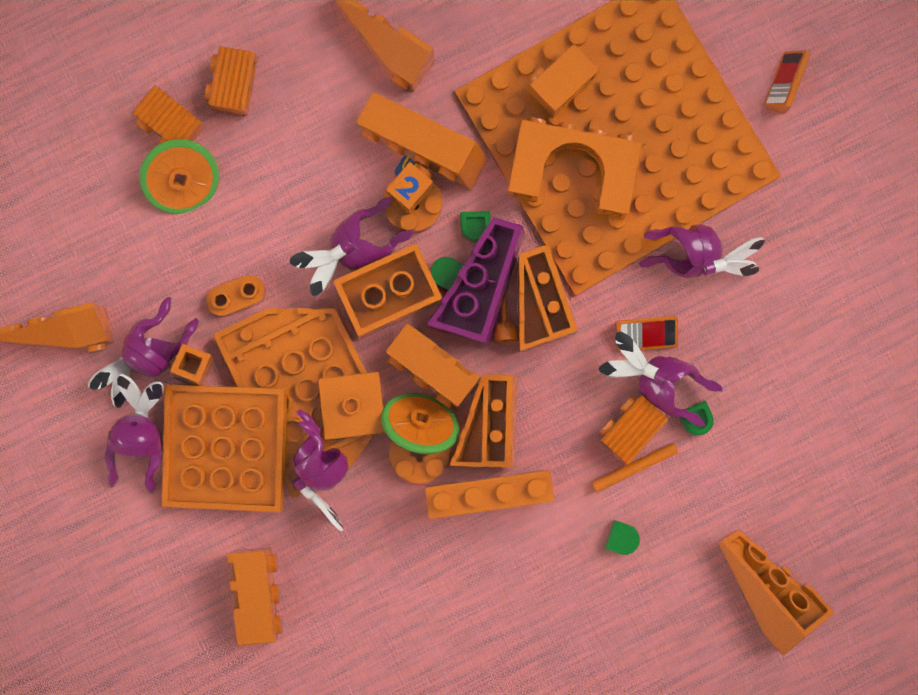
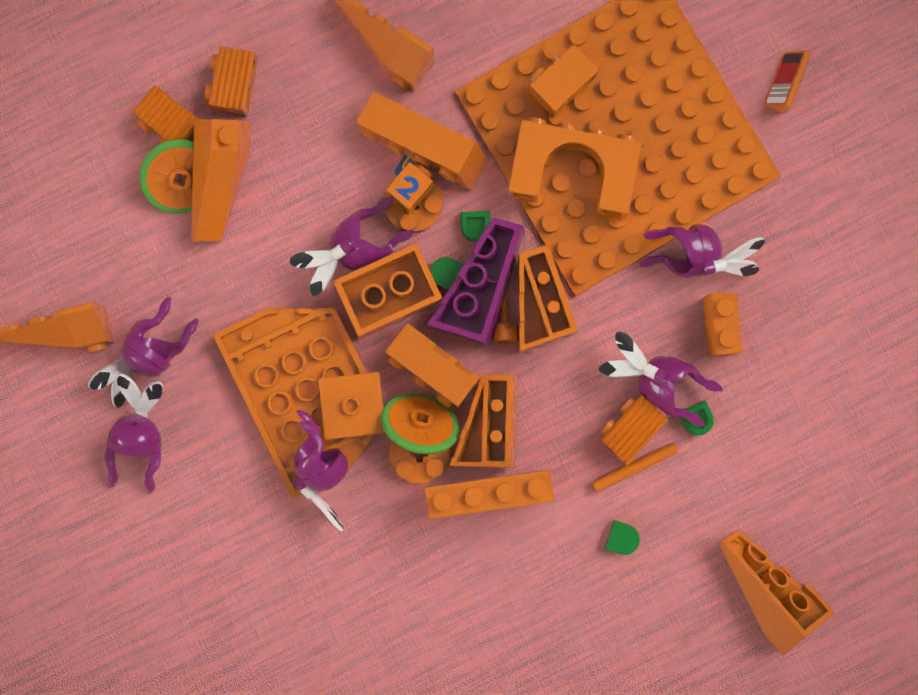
(191, 365): orange brick -> none
(218, 166): none -> orange wedge
(224, 447): orange plate -> none
(235, 296): orange plate -> none
(255, 596): orange wedge -> none
(651, 332): slope -> none
(722, 324): none -> orange brick

